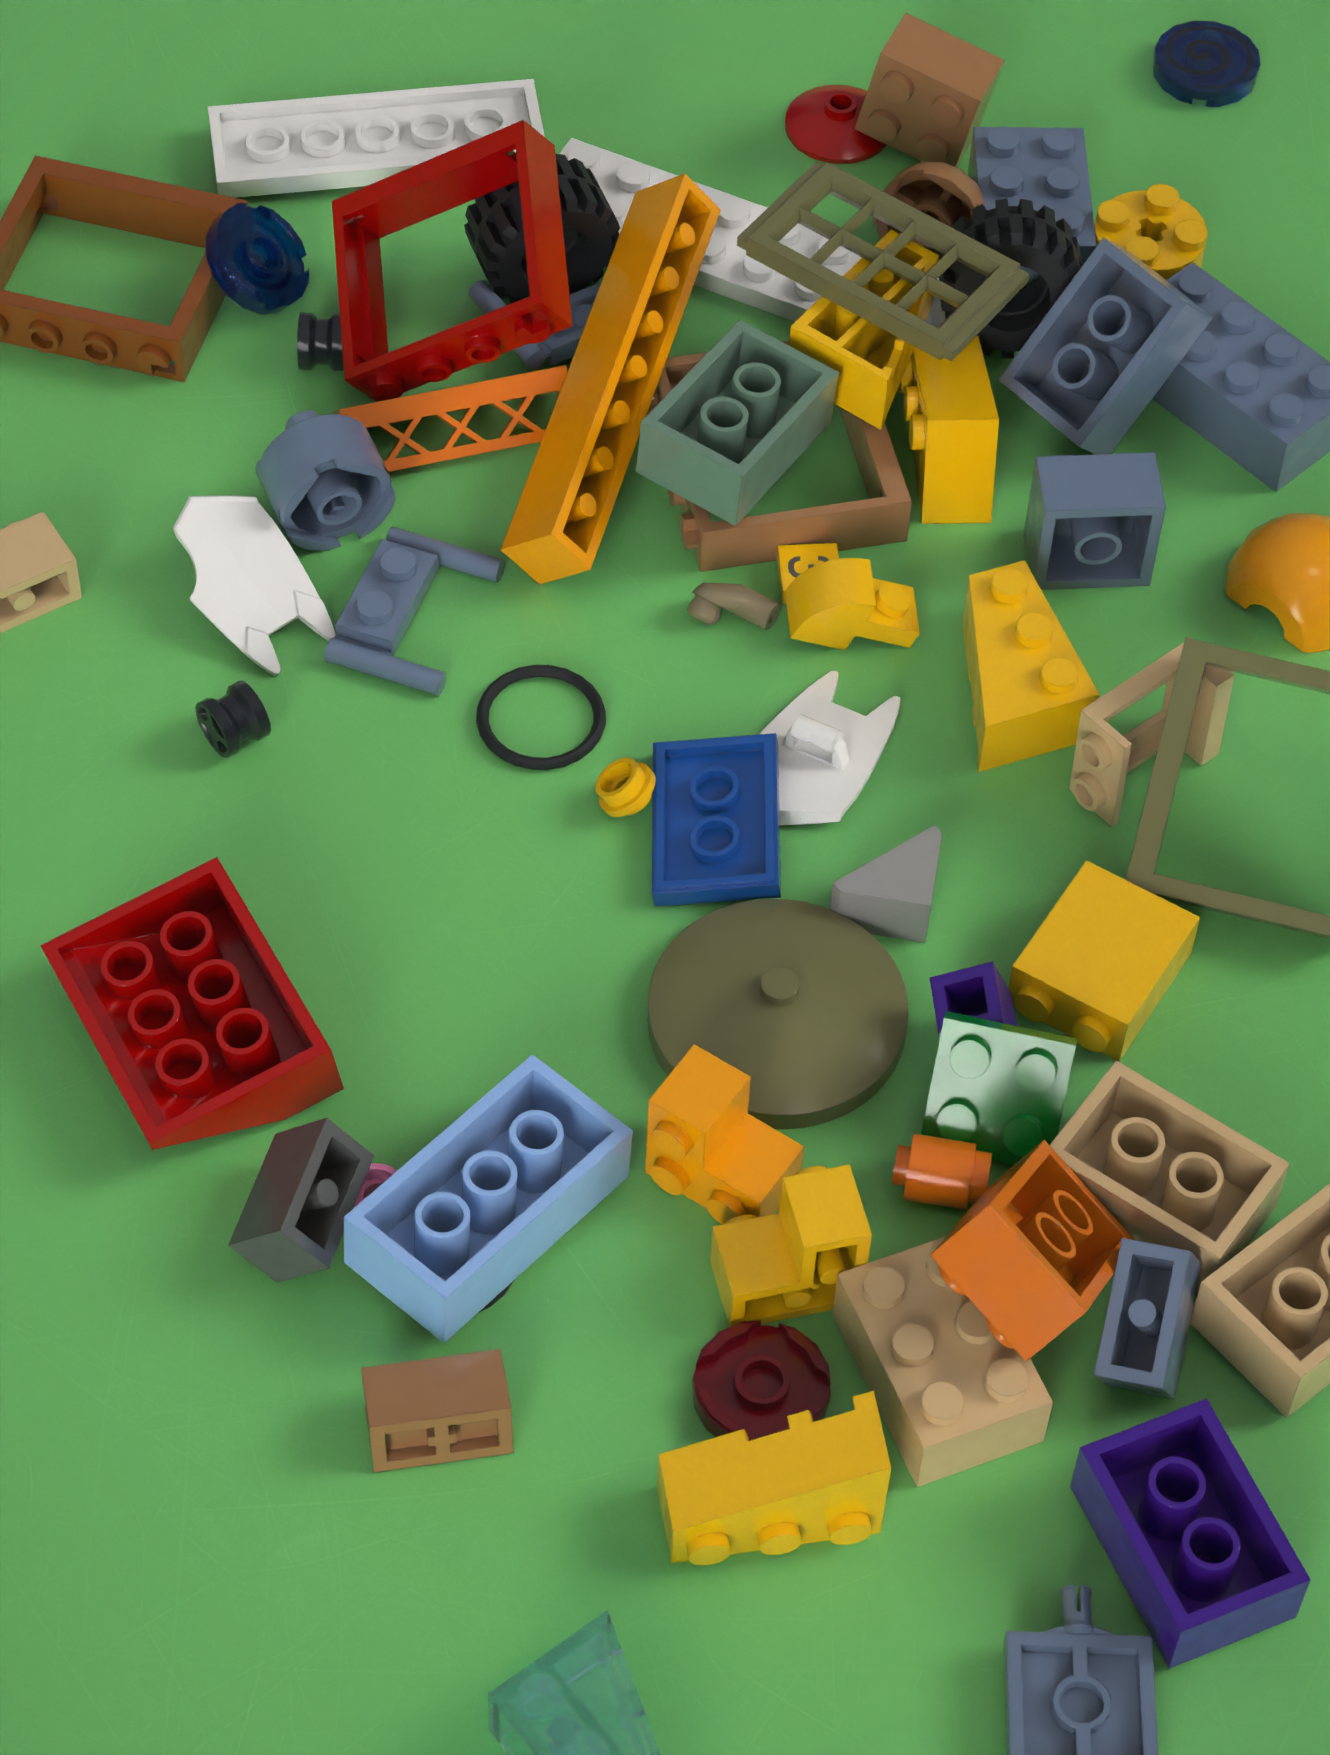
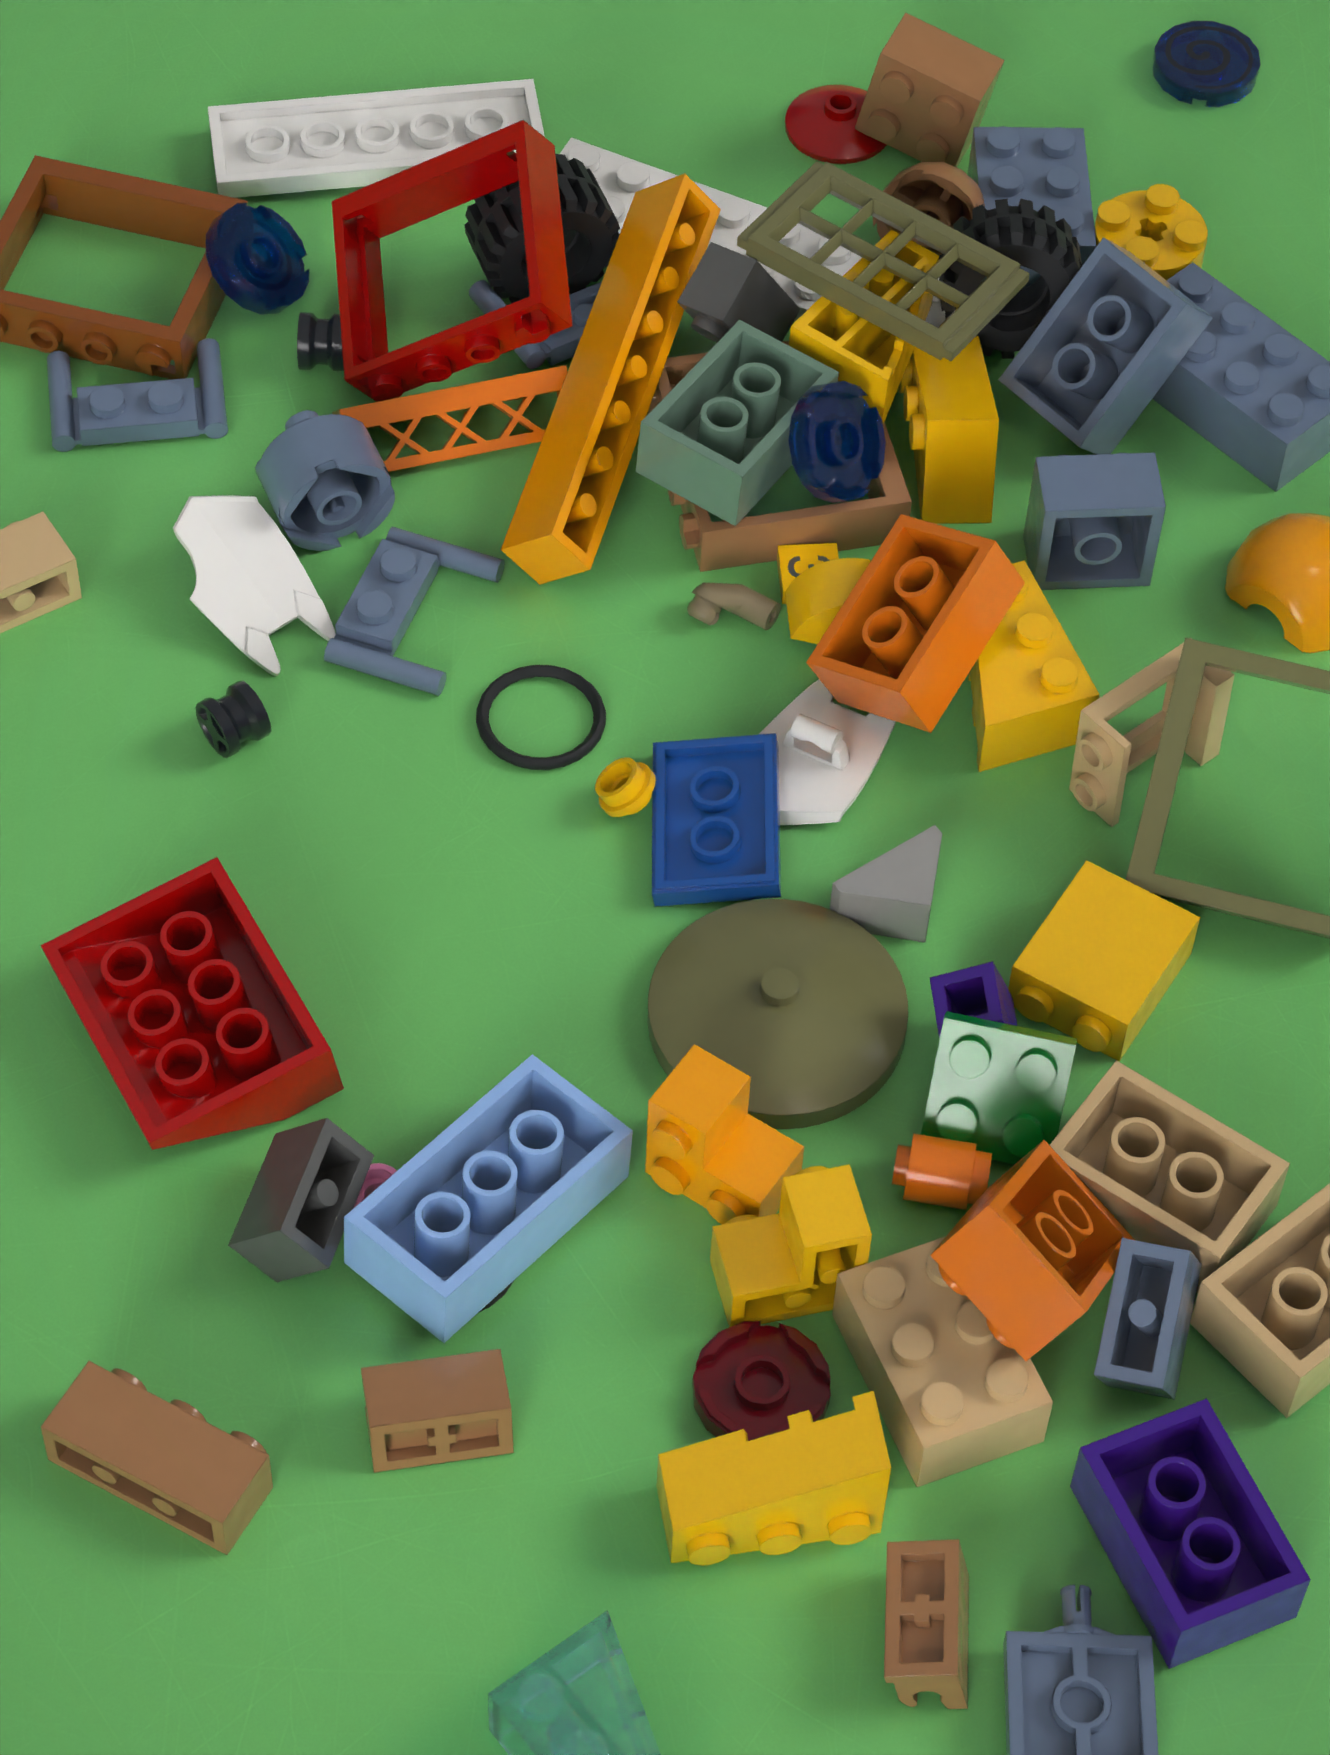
(137, 409): none -> sand blue plate
(158, 1455): none -> medium nougat brick
(733, 289): none -> dark grey brick
(836, 441): none -> clear blue tile
(916, 622): none -> orange brick
(927, 1621): none -> medium nougat hinge

